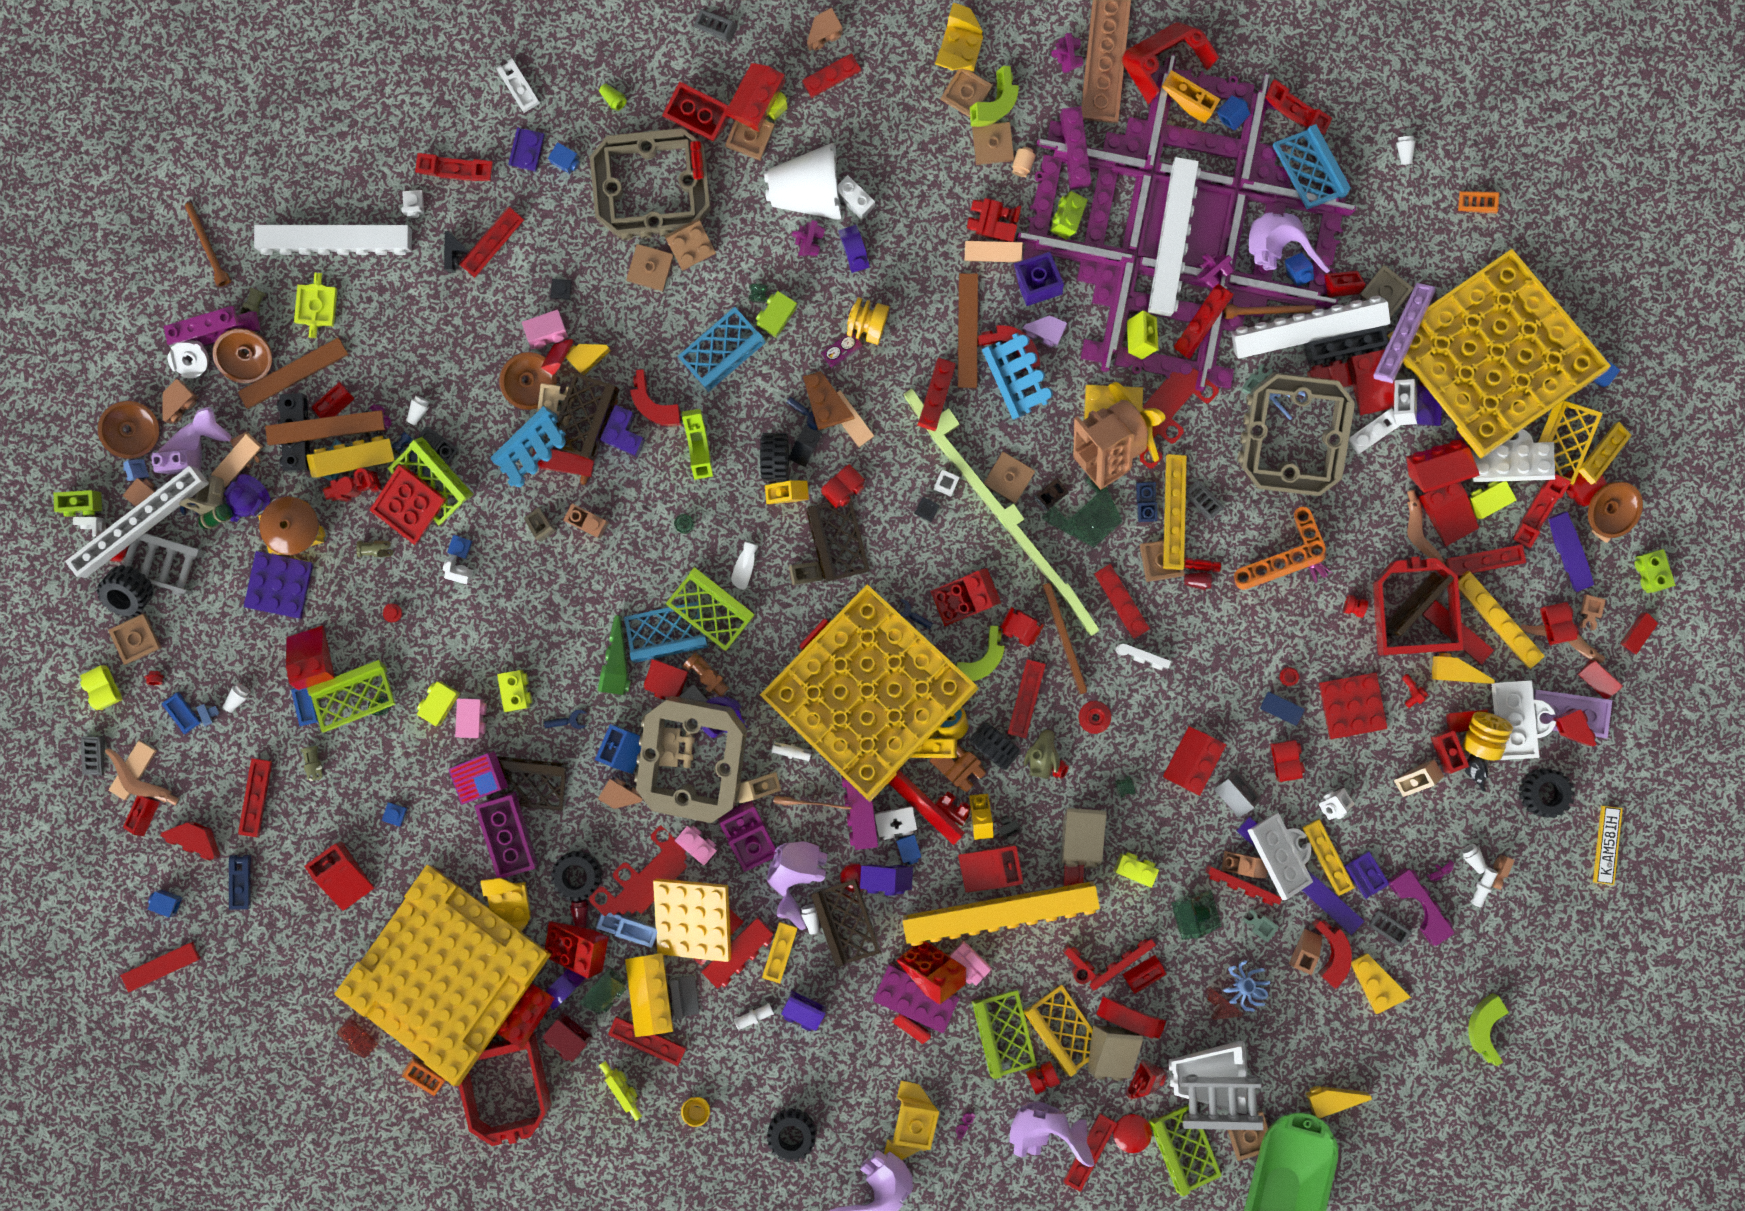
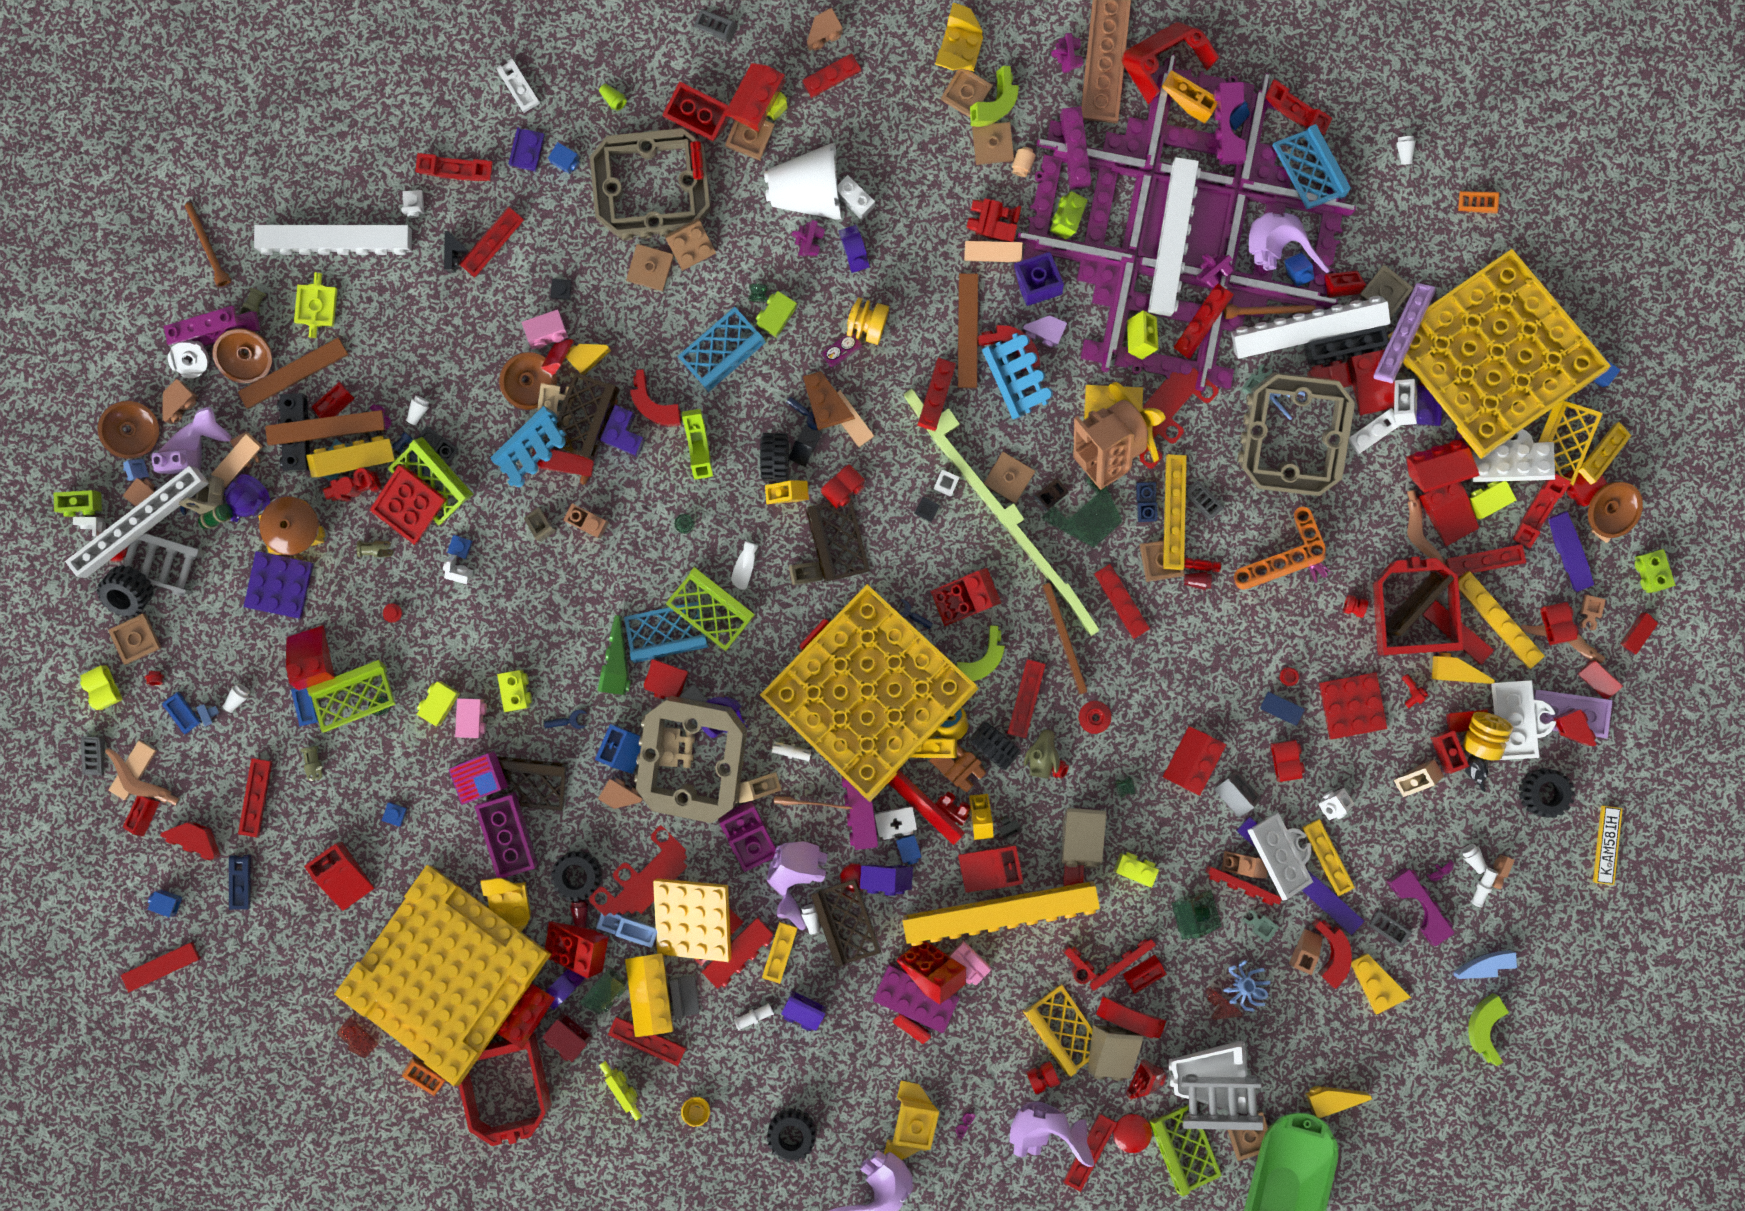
(696, 845): bright pink brick -> none
(707, 674): dark orange hips -> none
(989, 1041): lime fence -> none
(1021, 626): red brick -> none
(1142, 656): white plate -> none
(1231, 148): none -> magenta arch
(1366, 874): dark purple plate -> none
(1487, 965): none -> light blue slope

